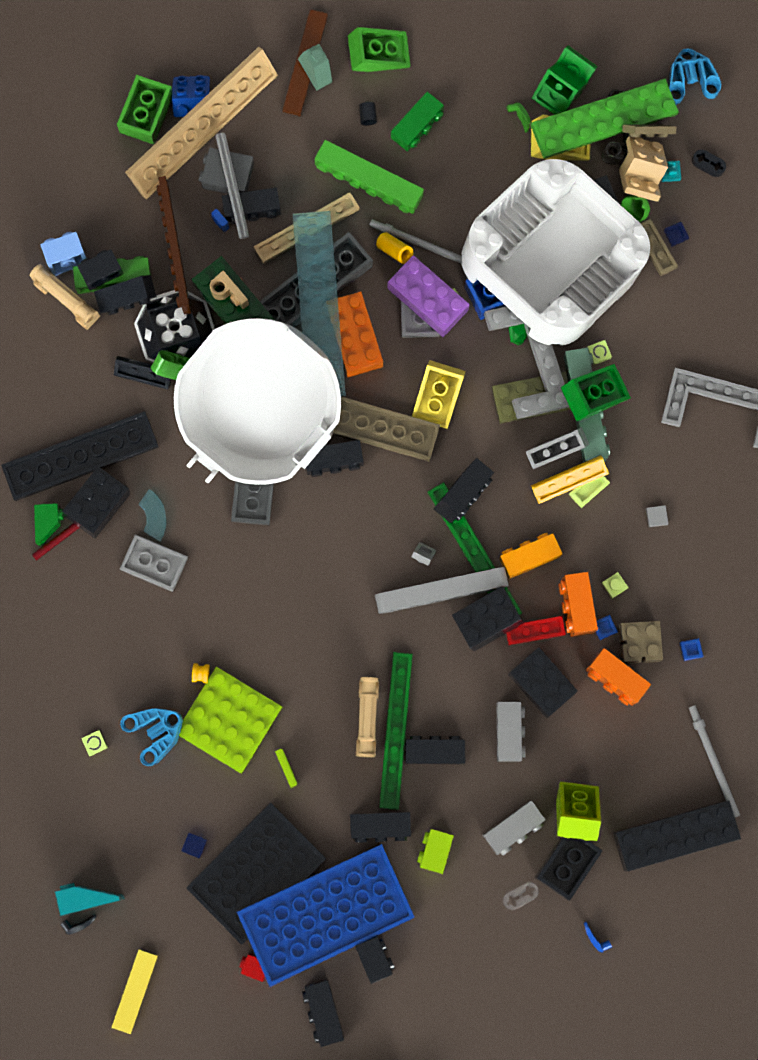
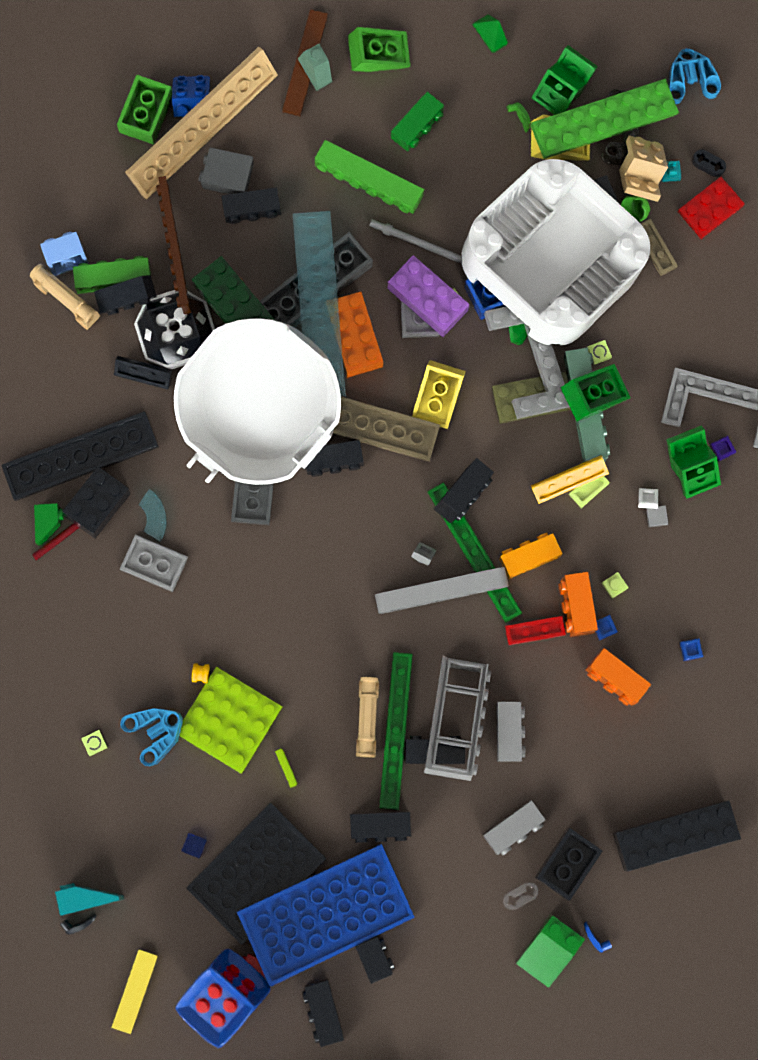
(100, 269): black brick -> none
(168, 364): bright green beam -> none
(220, 220): blue tile -> none
(223, 998): none -> blue piece
(232, 185): light grey axle -> none
(237, 296): tan plate -> none
(285, 239): tan plate -> none
(368, 113): black beam -> none
(394, 247): yellow brick -> none
(435, 851): lime brick -> none
(477, 730): none -> light grey window
(488, 619): black brick -> none
(491, 32): none -> green slope
(542, 682): black brick -> none
(550, 950): none -> slope
(557, 448): light grey brick -> none
(578, 811): lime brick -> none
(642, 640): dark tan piece -> none
(648, 130): dark tan plate -> none
(648, 498): none -> white tile
(676, 234): clear blue tile -> none
(693, 461): none -> green bracket
(699, 725): light grey bar -> none
(711, 207): none -> red plate
(723, 448): none -> dark purple tile

